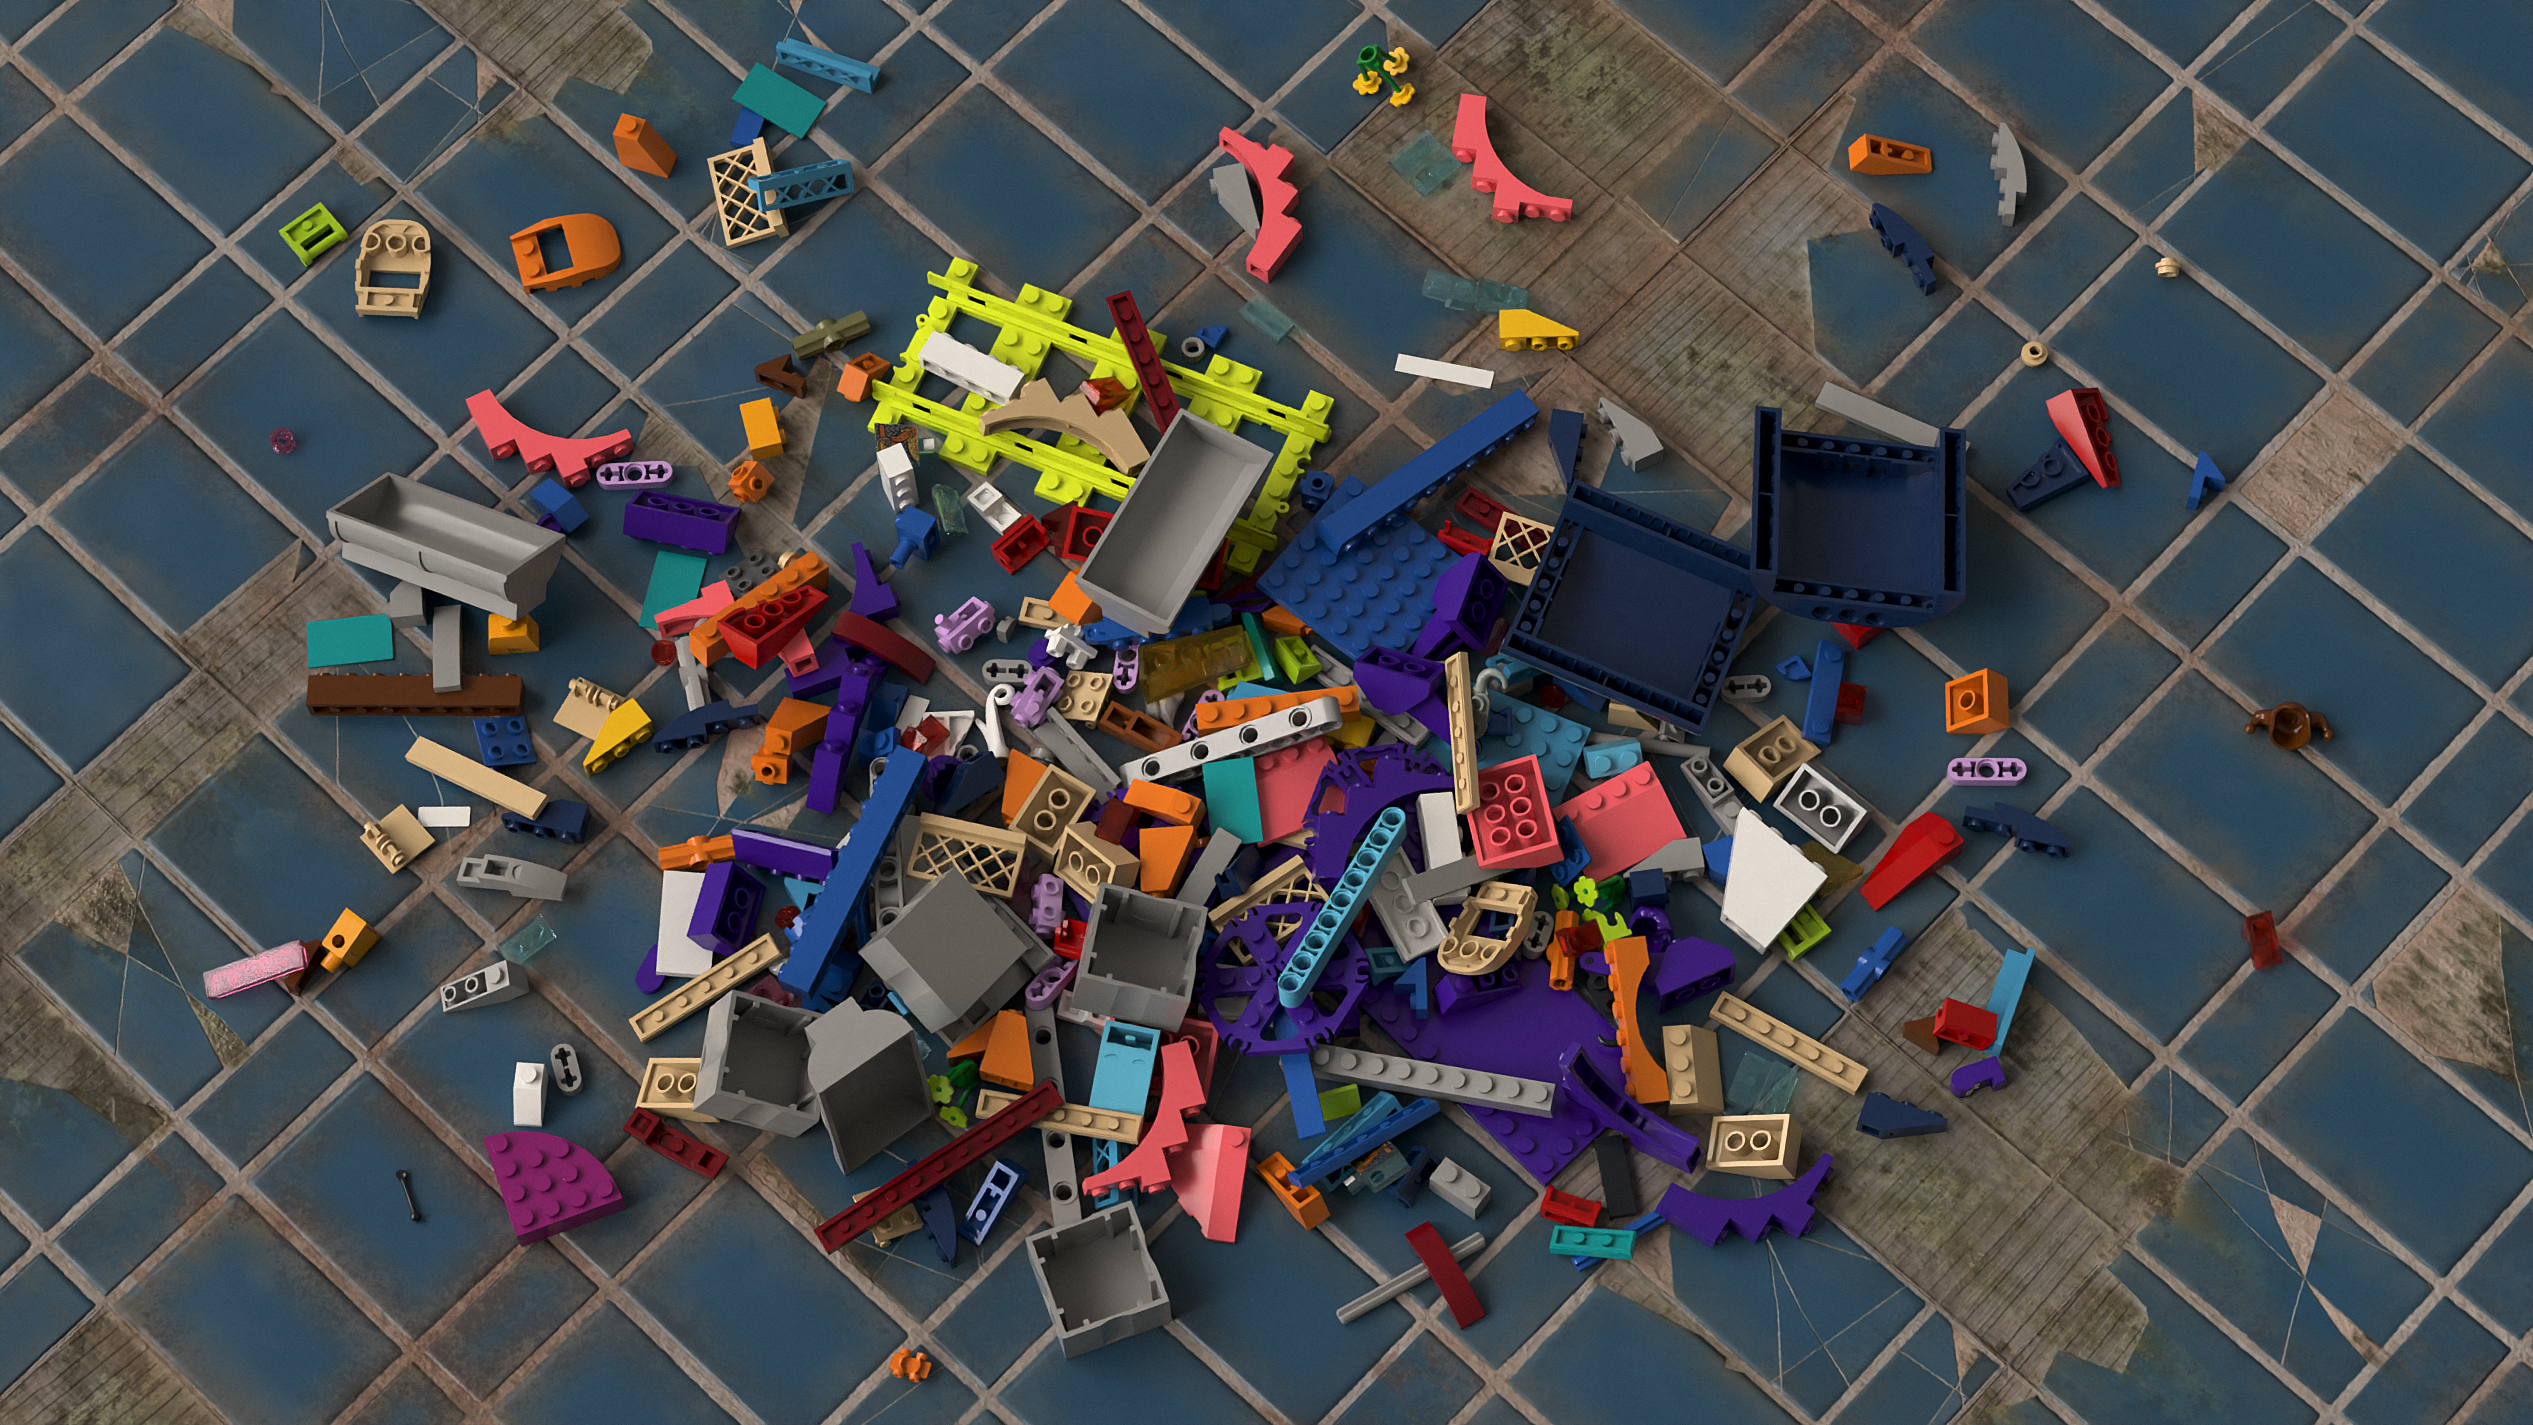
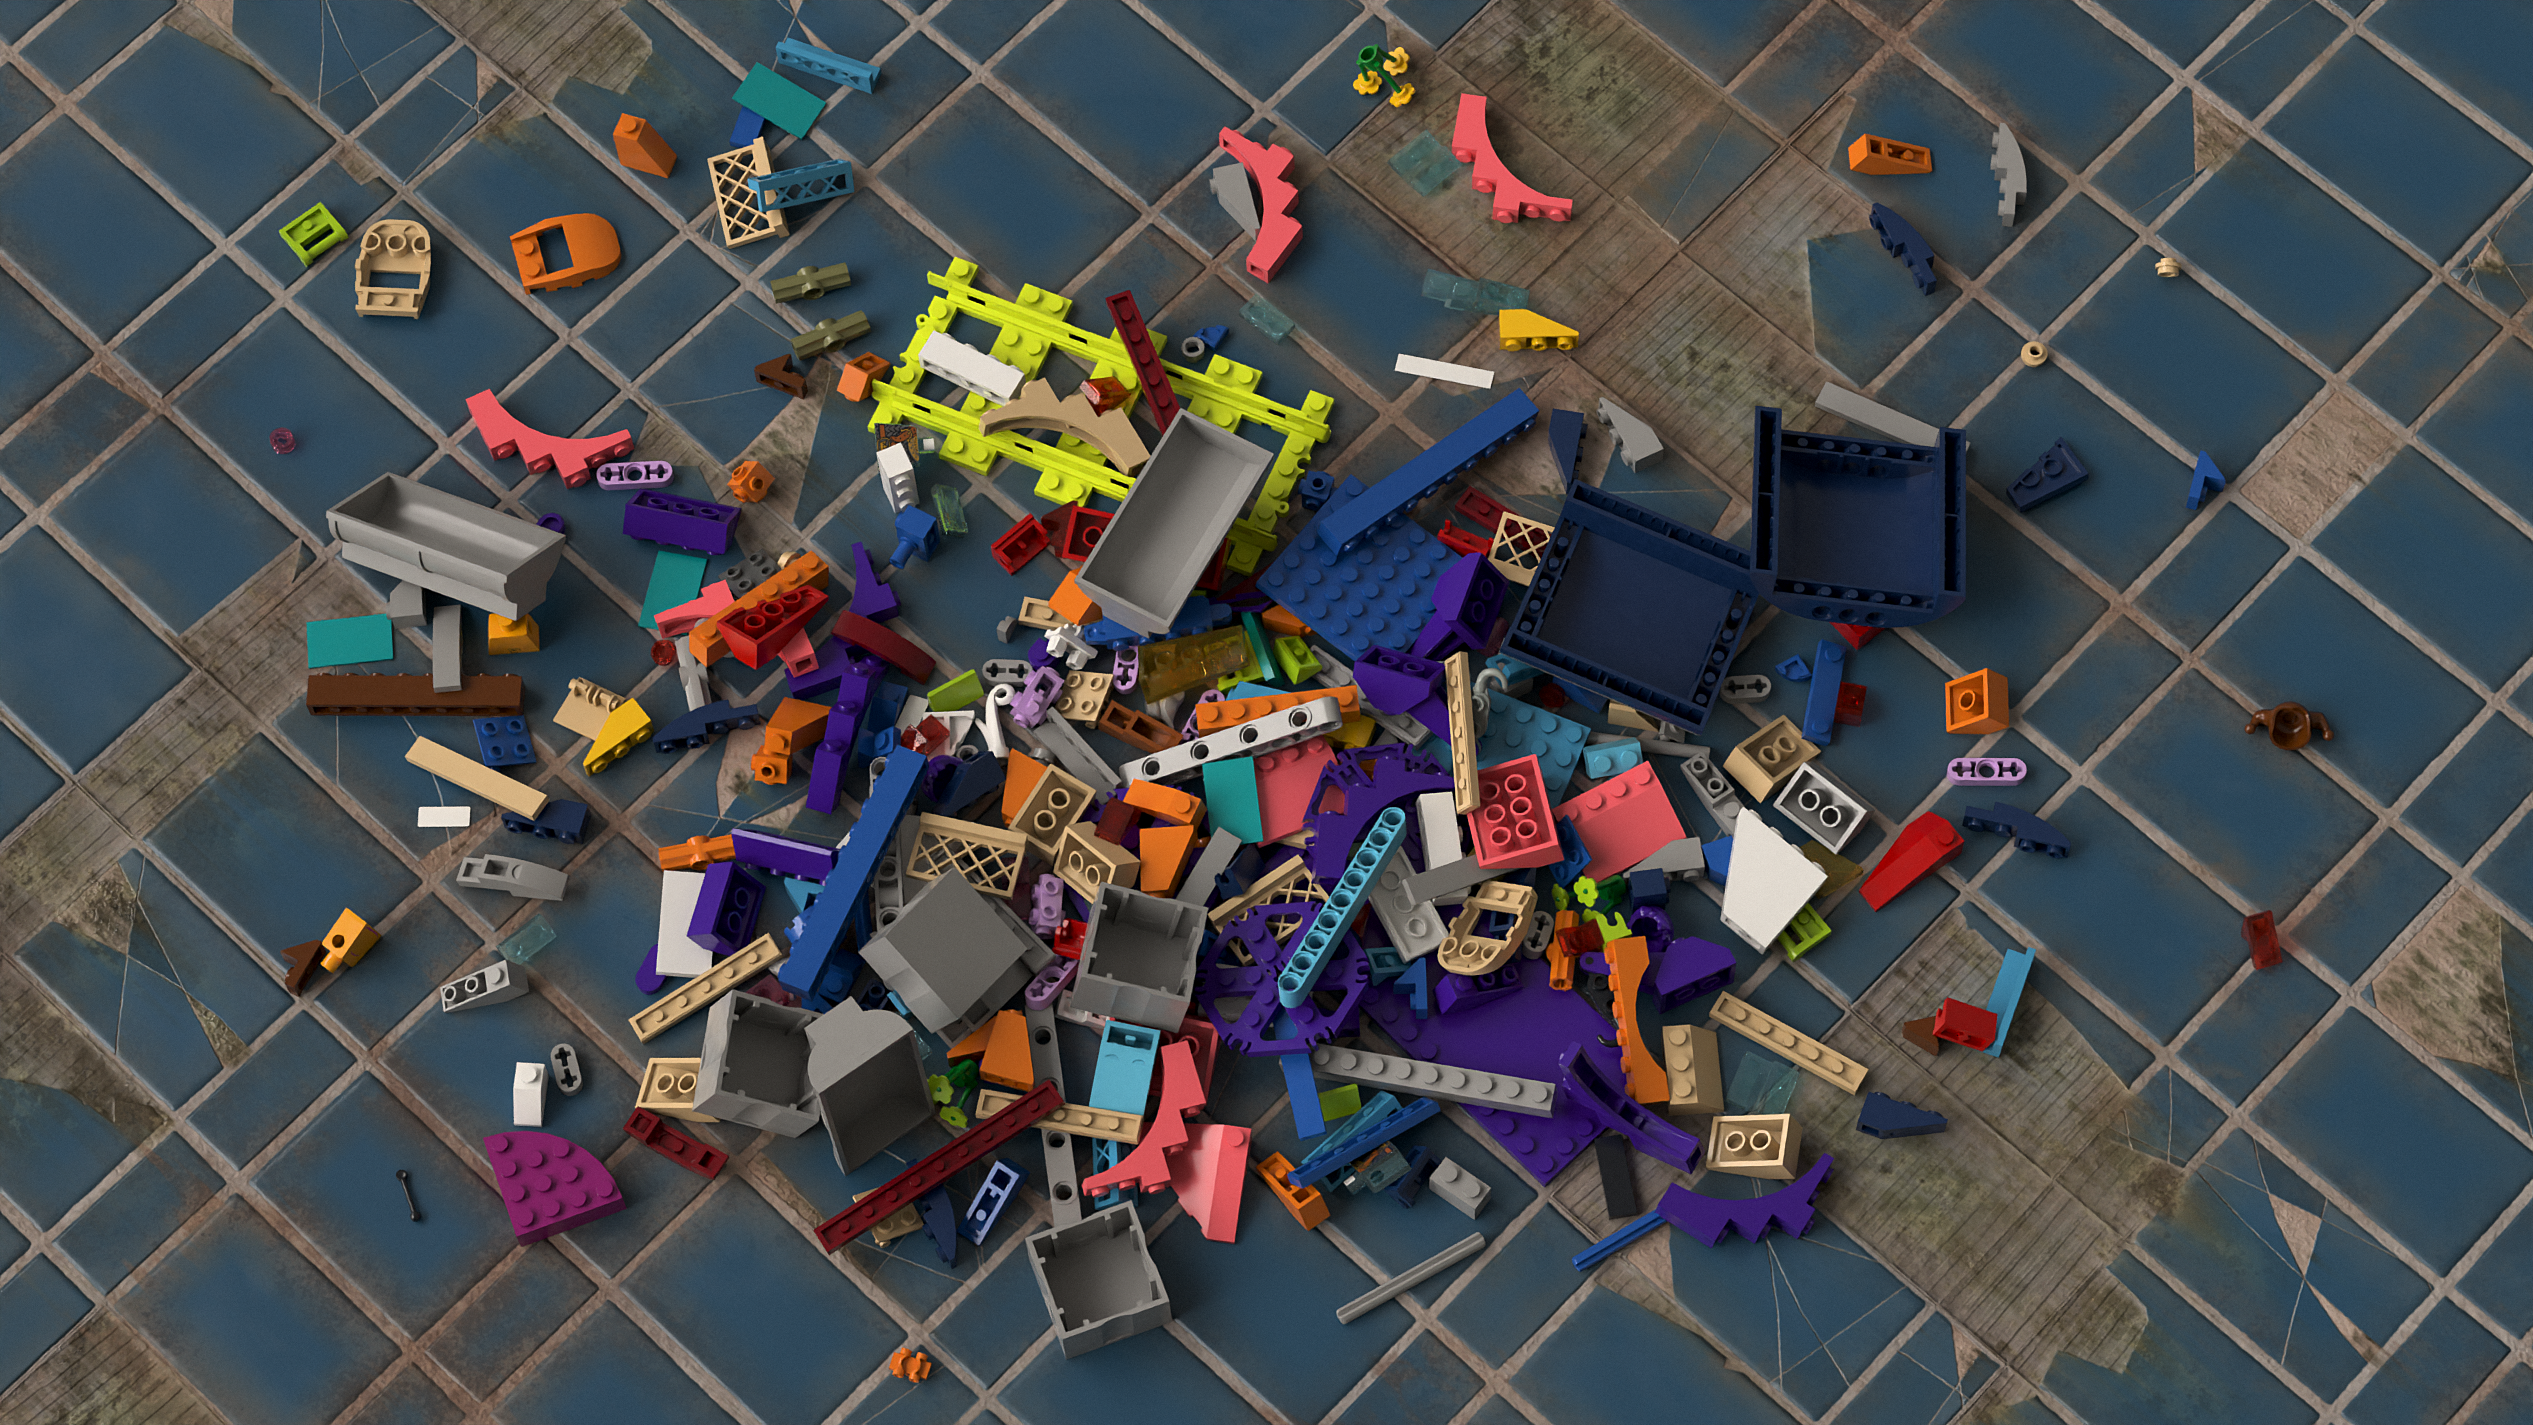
(255, 969): clear pink tile -> none
(396, 838): tan hinge -> none
(560, 503): blue slope -> none
(761, 428): light orange brick -> none
(785, 916): clear red plate -> none
(810, 283): none -> olive piece
(956, 693): none -> lime slope
(964, 625): lavender brick -> none
(994, 509): white slope -> none
(1446, 1274): dark red slope -> none
(1500, 724): blue tile -> none
(1569, 1209): red hinge -> none
(1593, 1242): teal tile -> none
(1873, 964): blue piece -> none
(1977, 1076): dark purple leg -> none
(2080, 420): red wedge -> none

